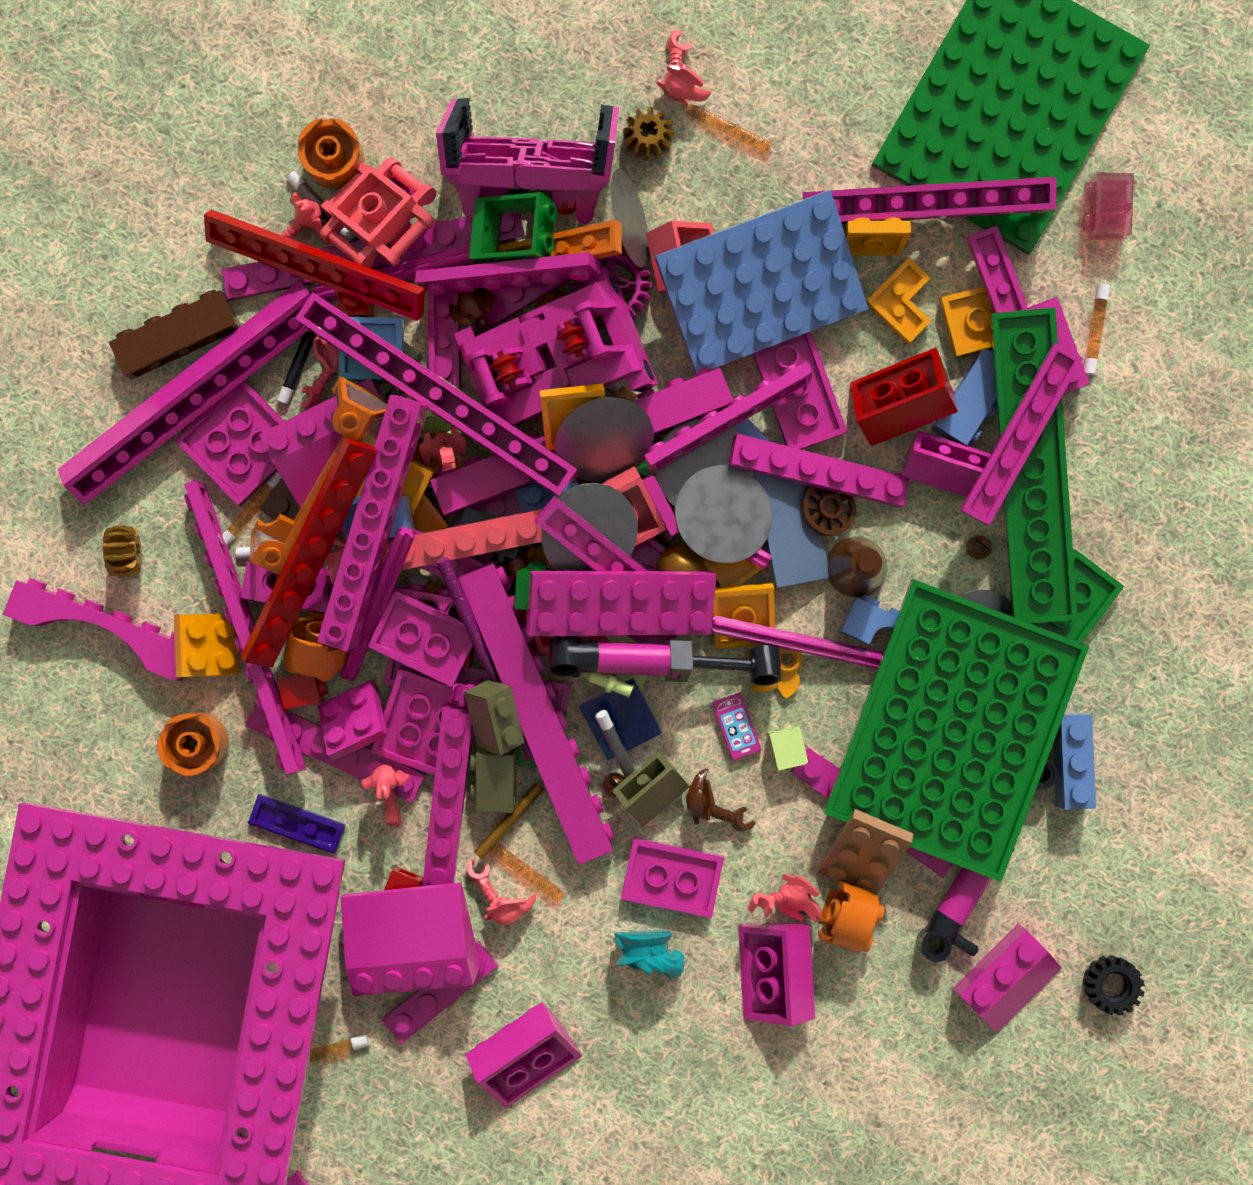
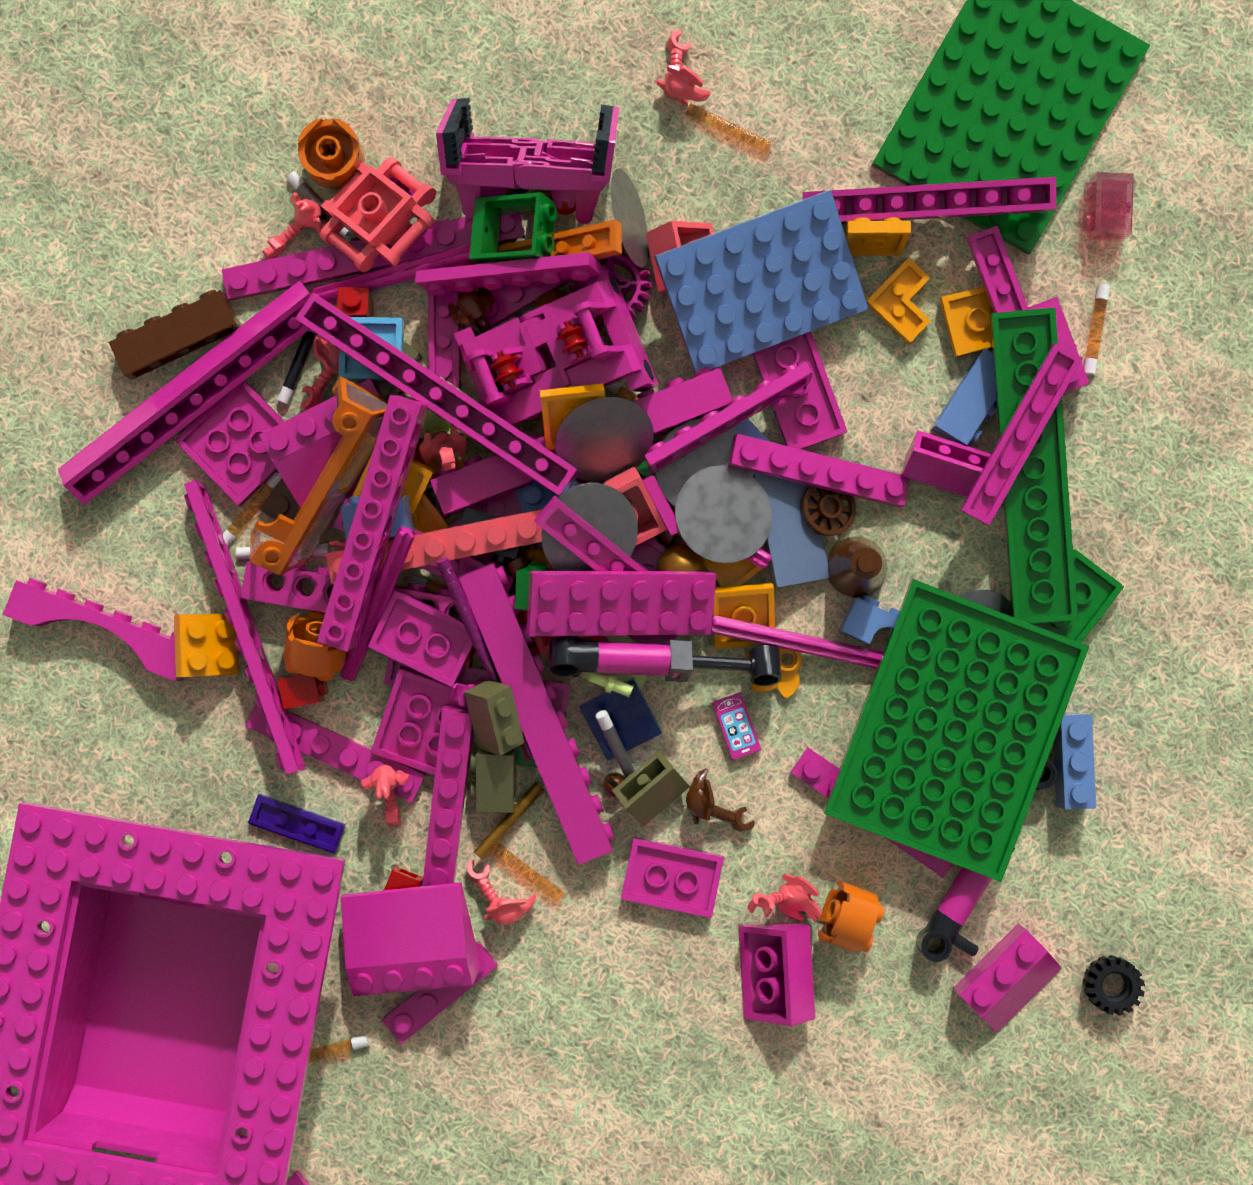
(122, 551): pearl gold gear -> none
(188, 761): orange brick -> none
(309, 552): red plate -> none
(315, 265): red plate -> none
(352, 720): dark pink plate -> none
(522, 1055): dark pink slope -> none
(649, 952): teal piece -> none
(652, 143): pearl gold gear -> none
(787, 748): yellowish green panel -> none
(865, 852): medium nougat plate -> none
(903, 397): red slope -> none
(975, 551): reddish brown hinge -> none

